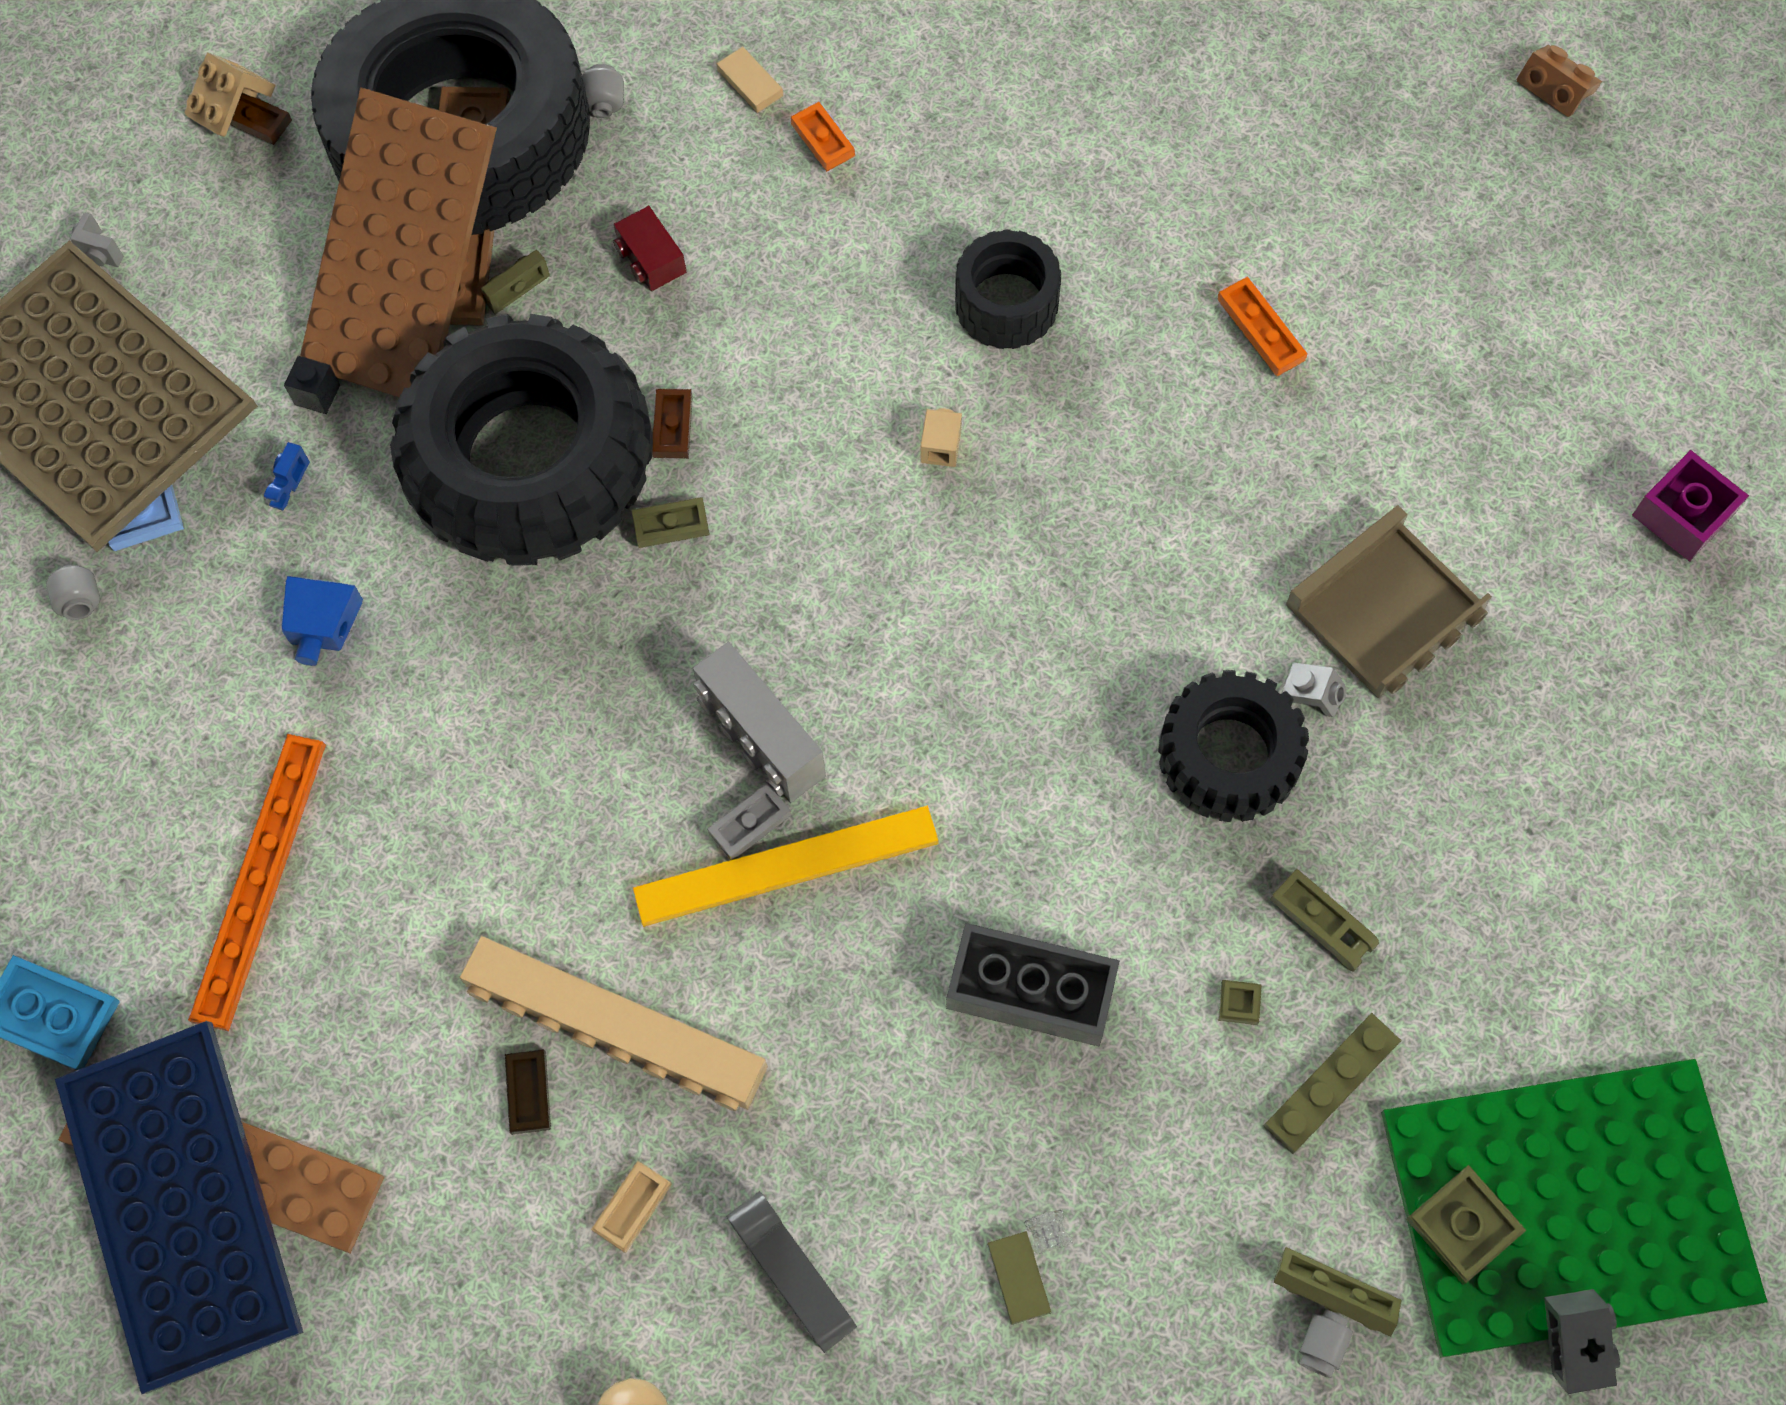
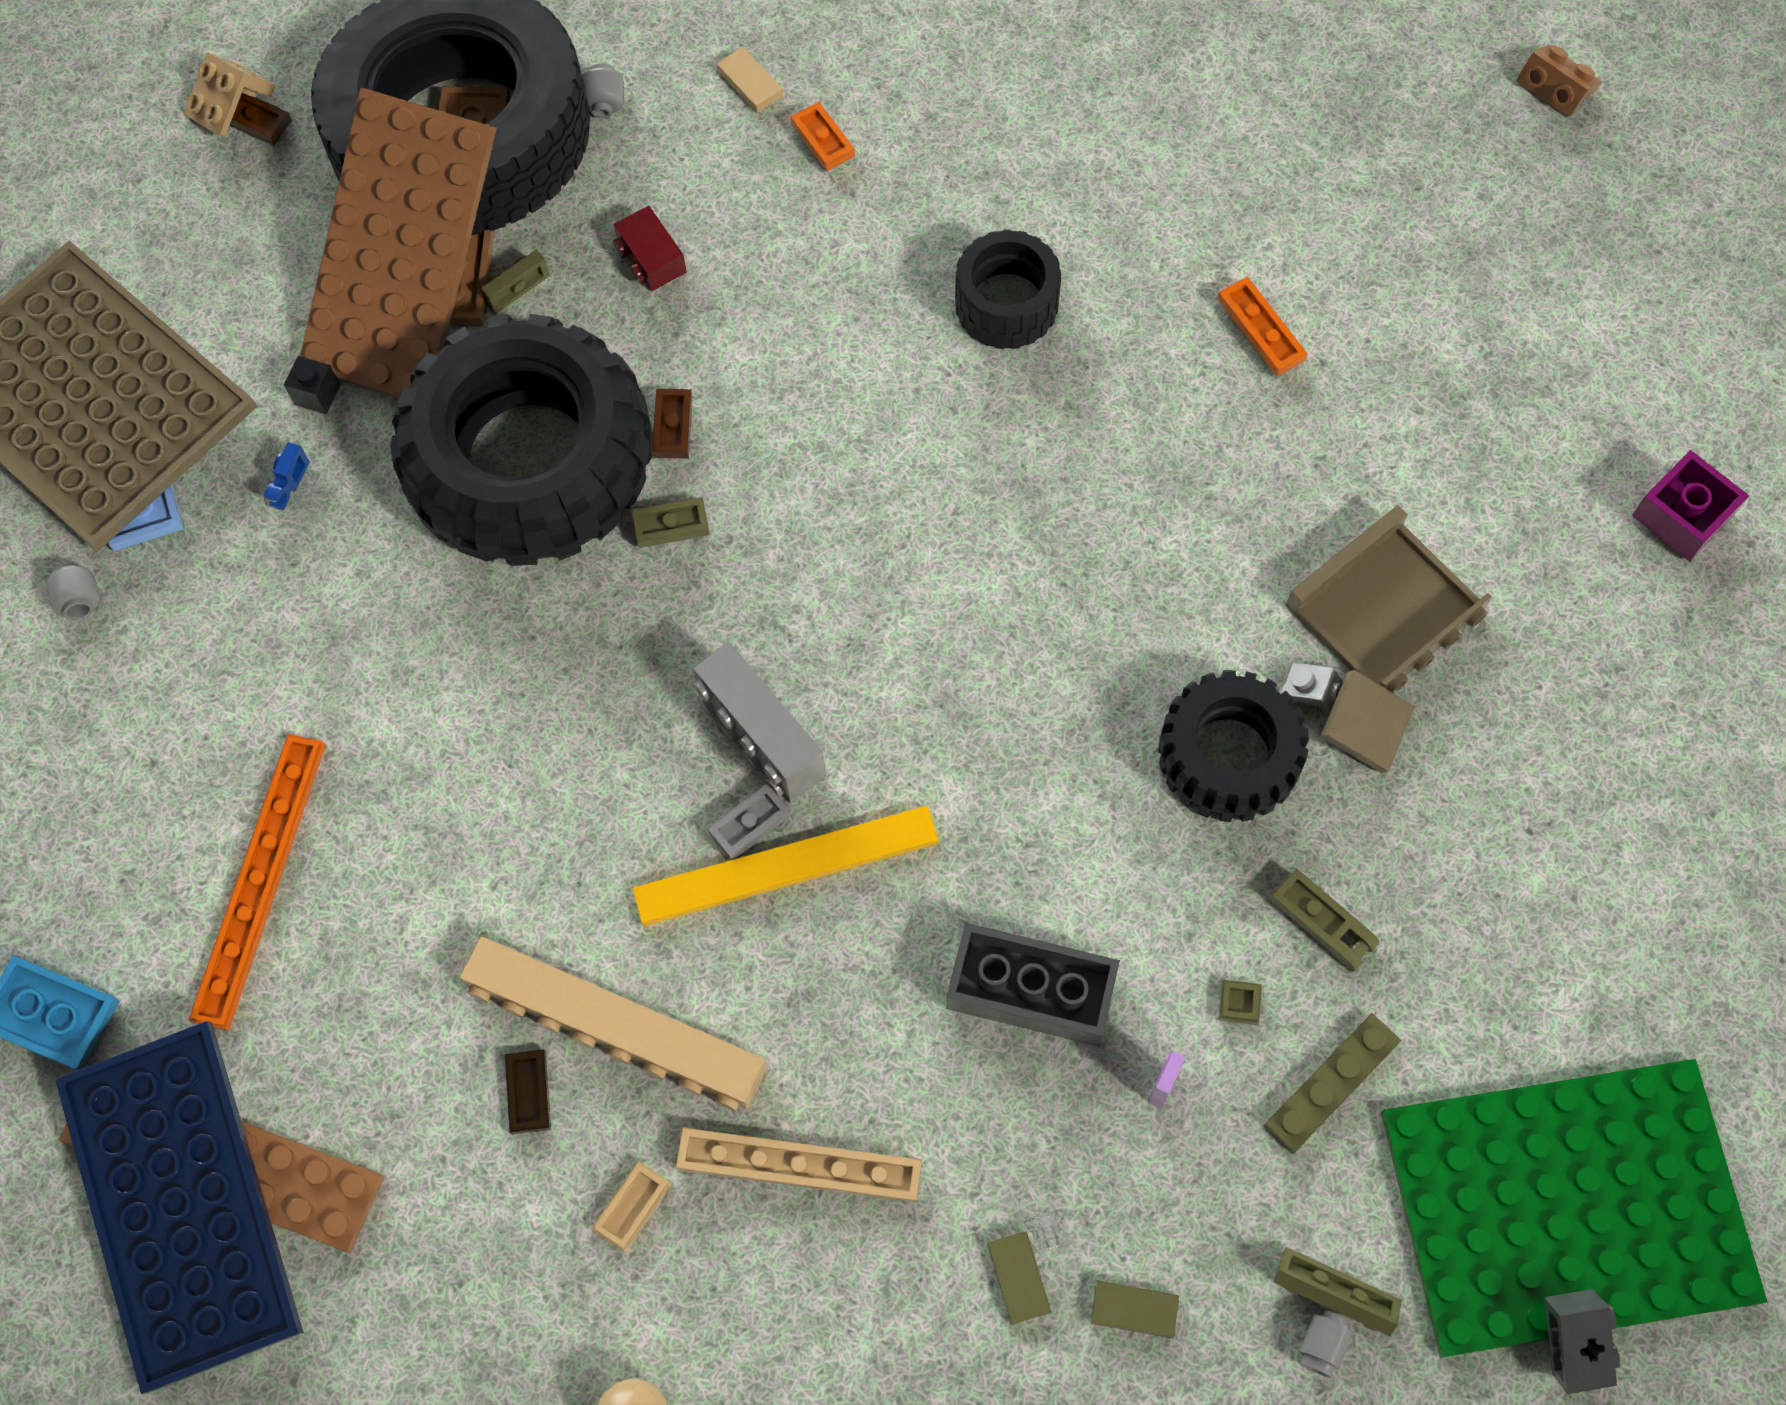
(97, 247): light grey bracket -> none
(318, 616): blue torso -> none
(791, 1271): dark grey beam -> none
(799, 1165): none -> tan plate
(941, 437): tan brick -> none
(1135, 1309): none -> olive tile
(1166, 1079): none -> lavender tile
(1367, 721): none -> dark tan tile
(1465, 1225): olive tile -> none

